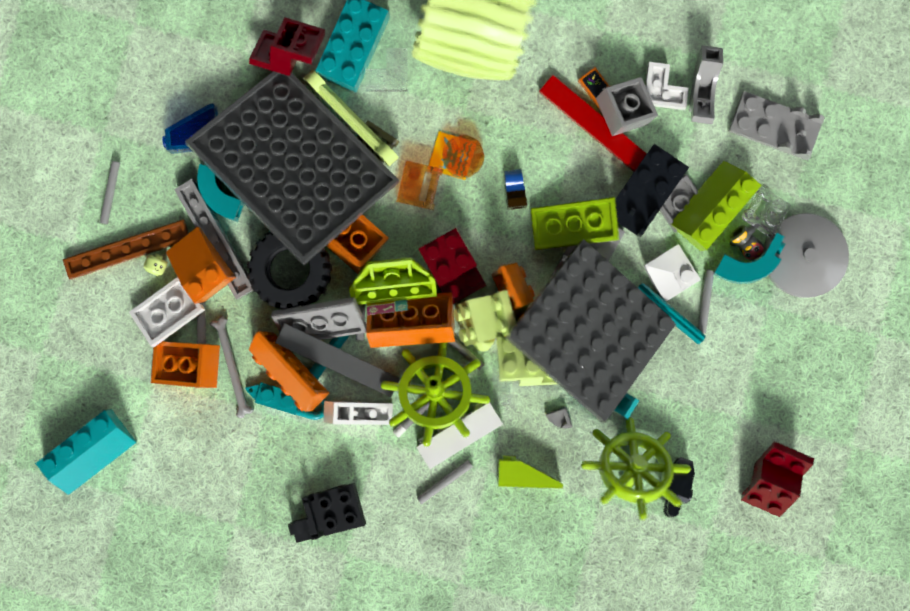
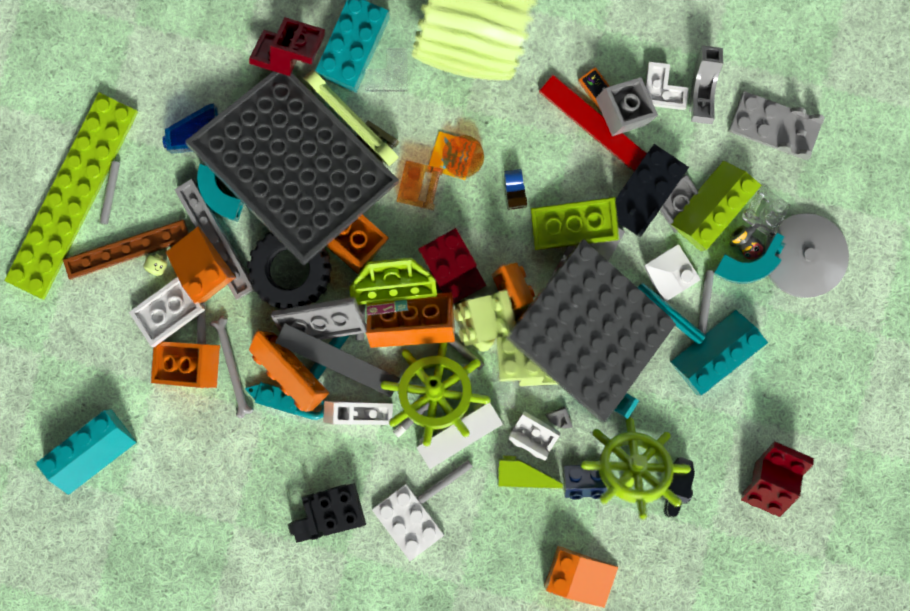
(71, 196): none -> lime plate
(408, 522): none -> white plate
(534, 435): none -> white bracket
(580, 577): none -> orange slope
(583, 483): none -> dark blue bracket
(720, 352): none -> teal slope

